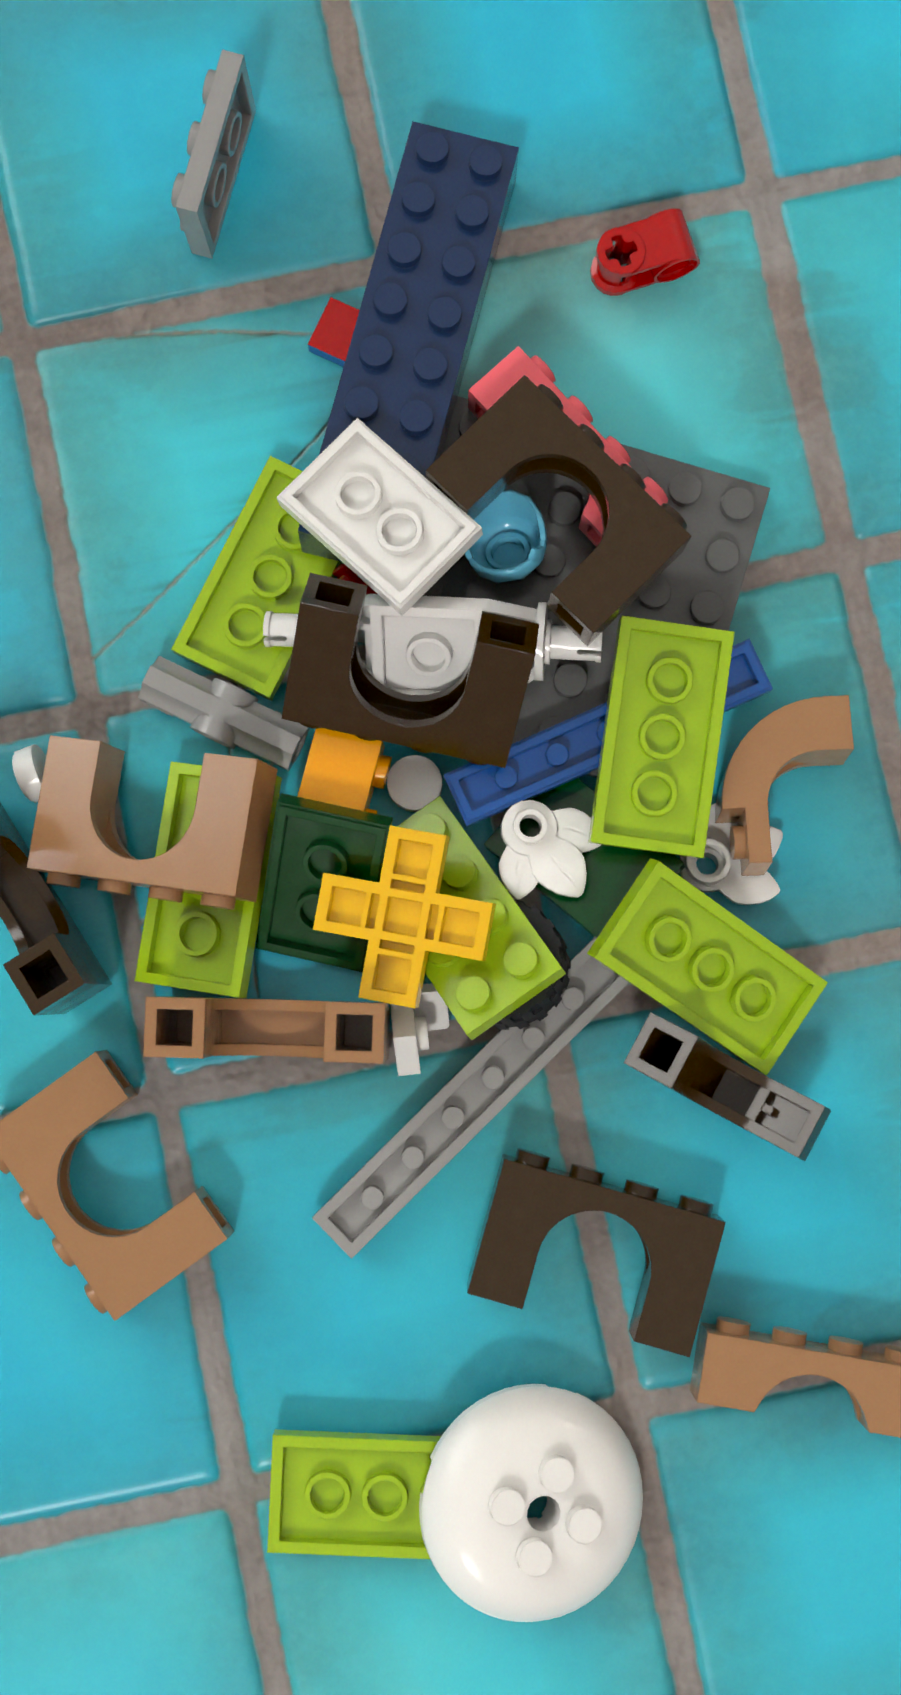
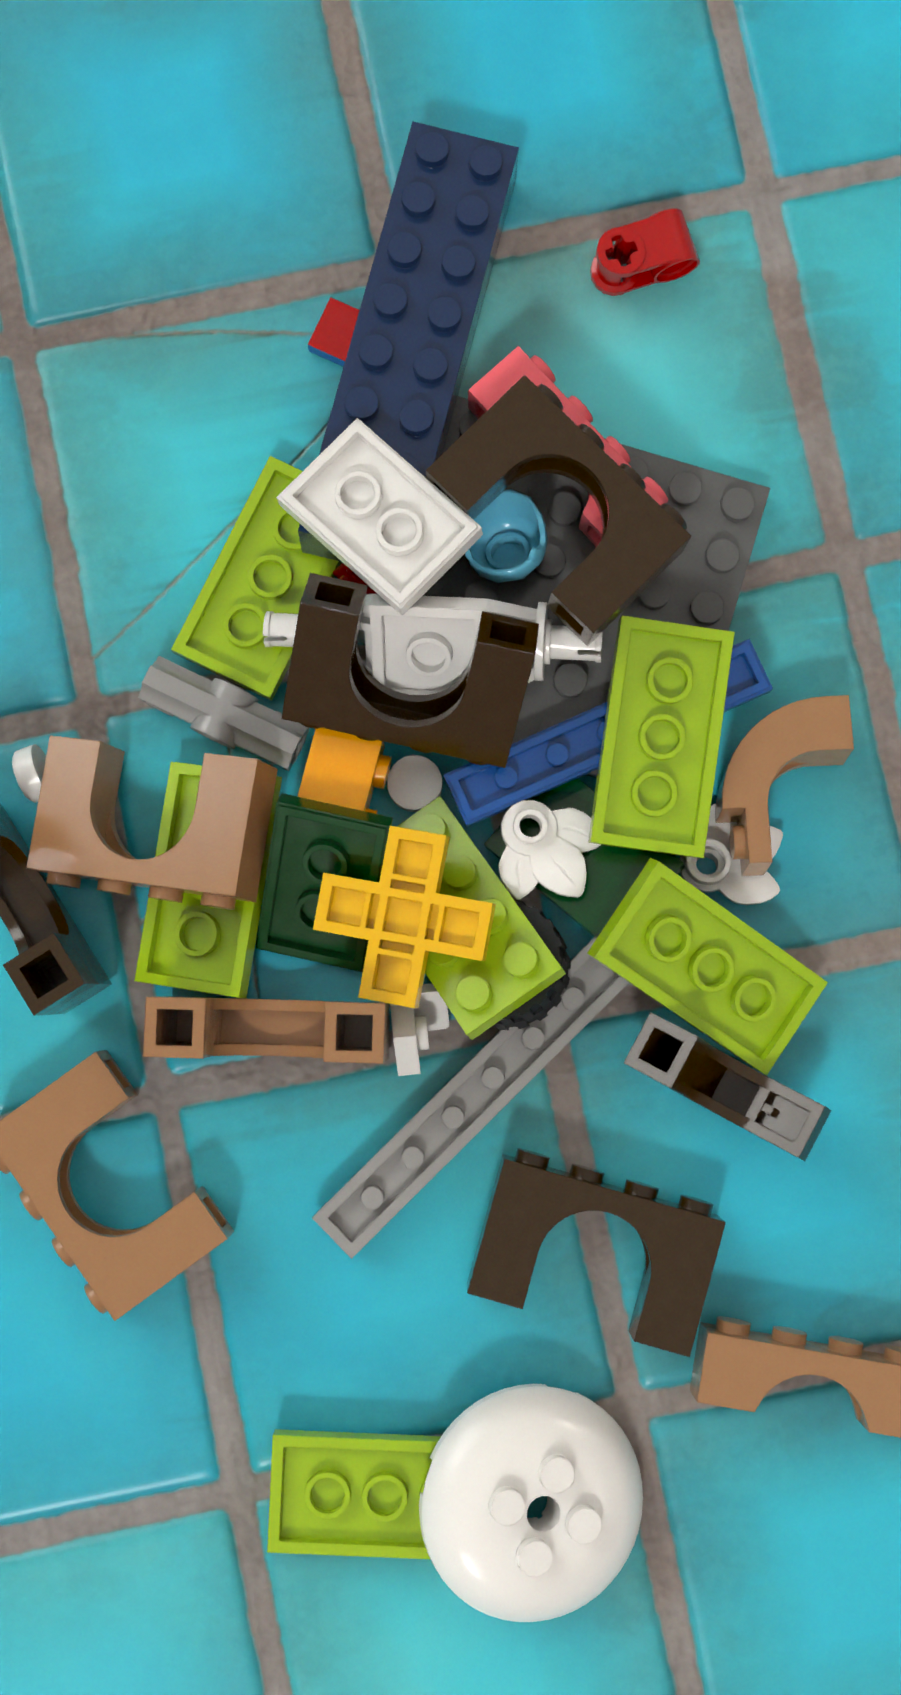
(214, 153): light grey plate -> none

